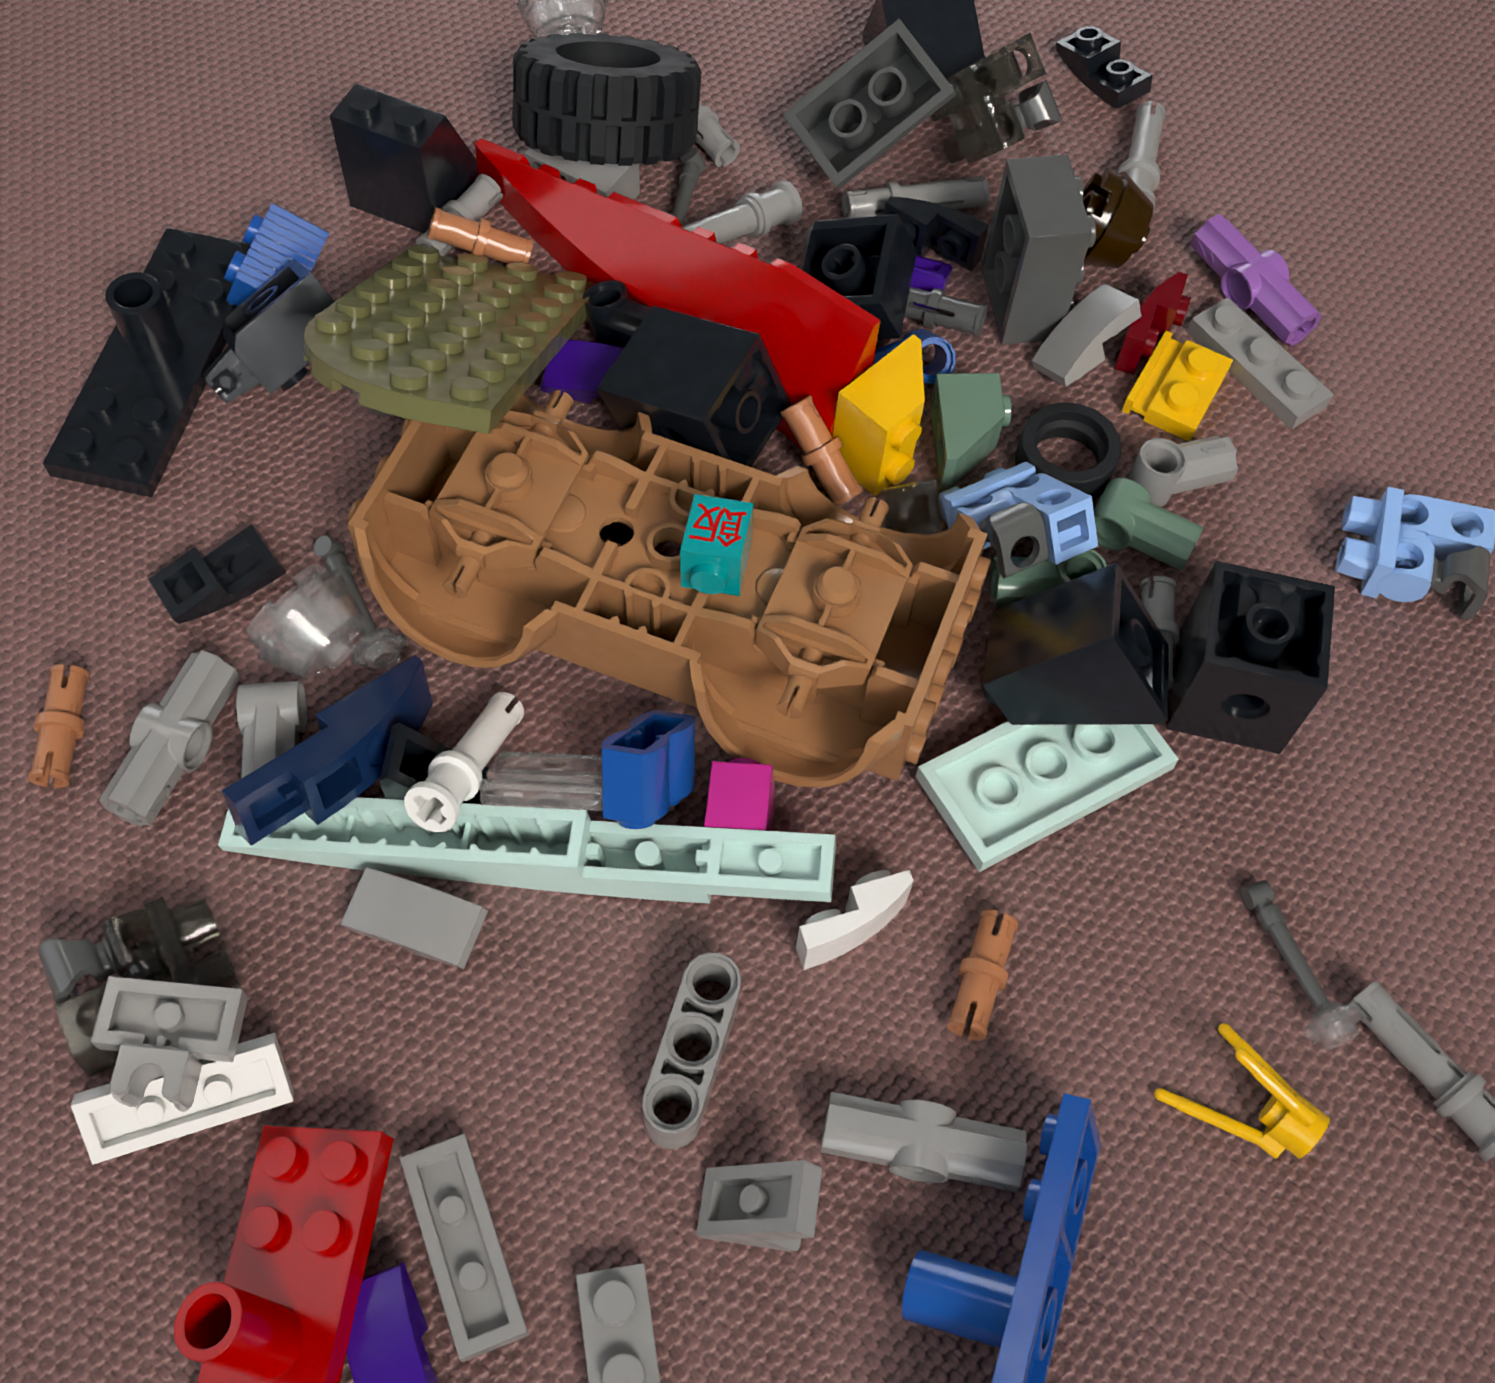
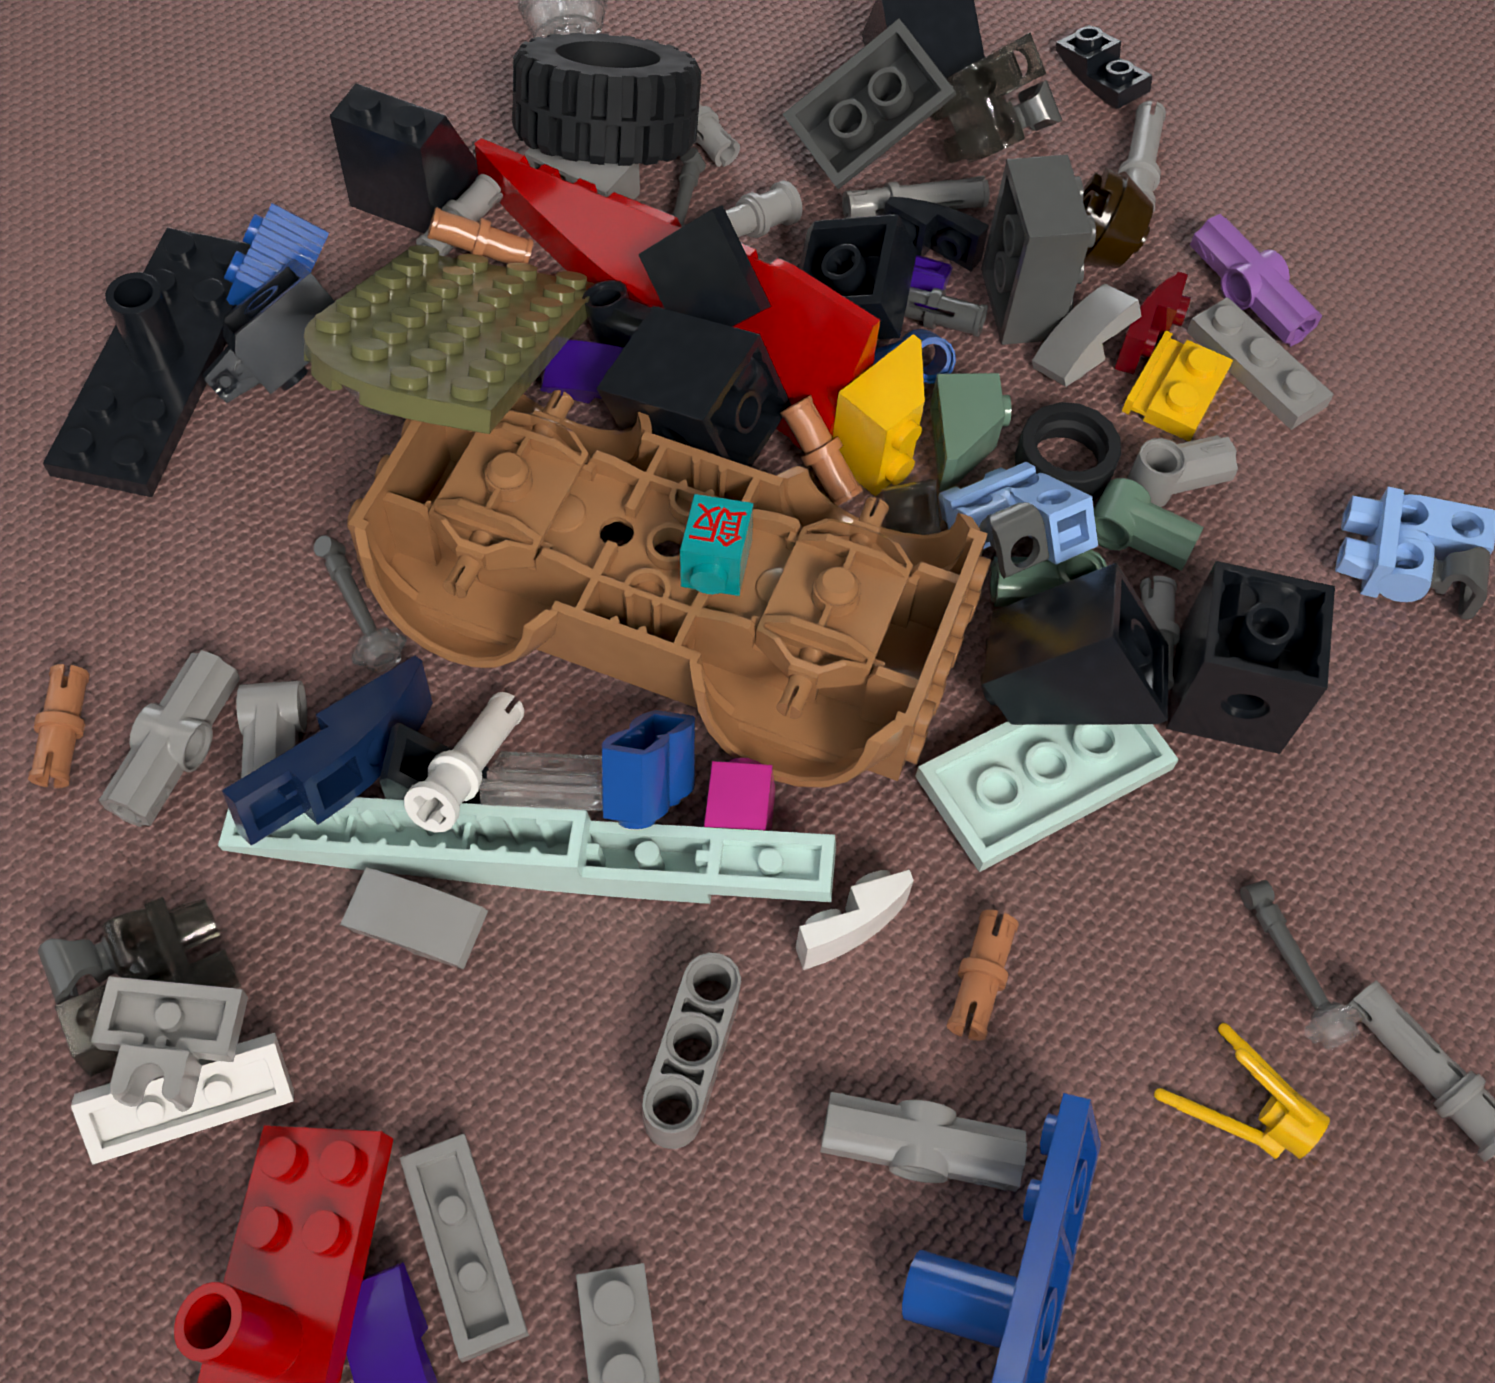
(205, 584): black slope -> none
(308, 625): clear cone -> none
(705, 271): none -> black tile
(761, 1204): light grey slope -> none

